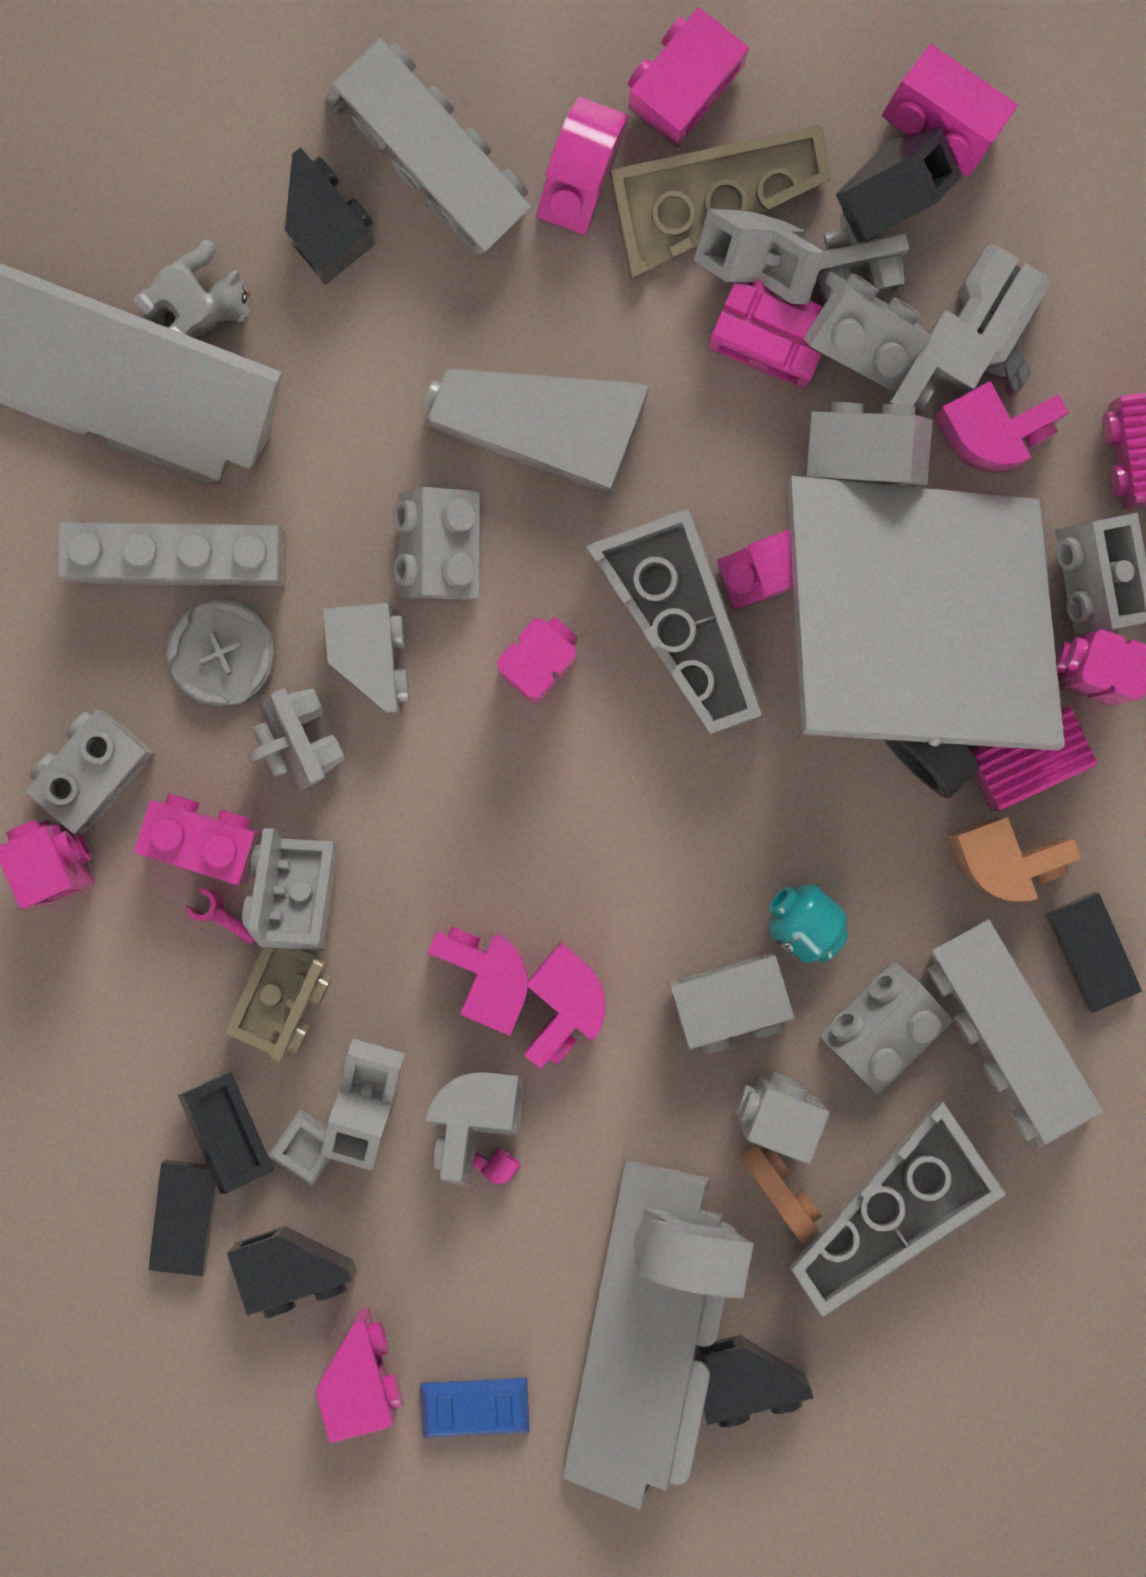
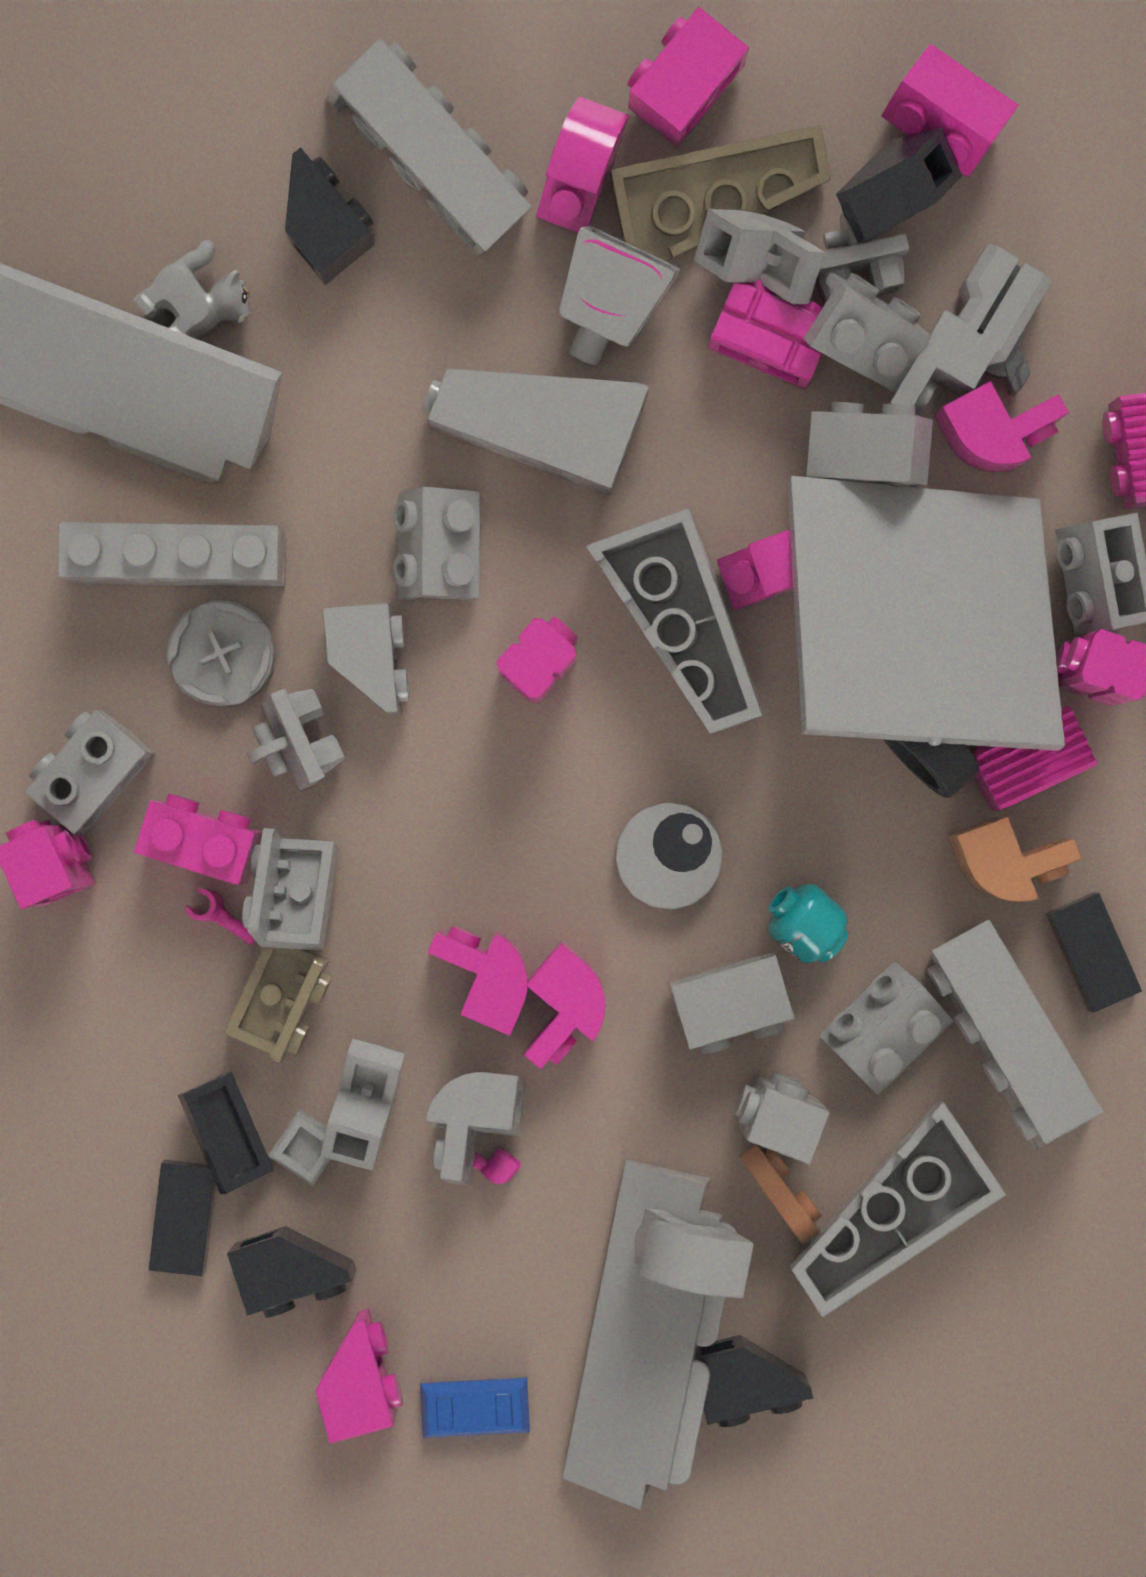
(611, 292): none -> light grey torso
(668, 856): none -> light grey tile

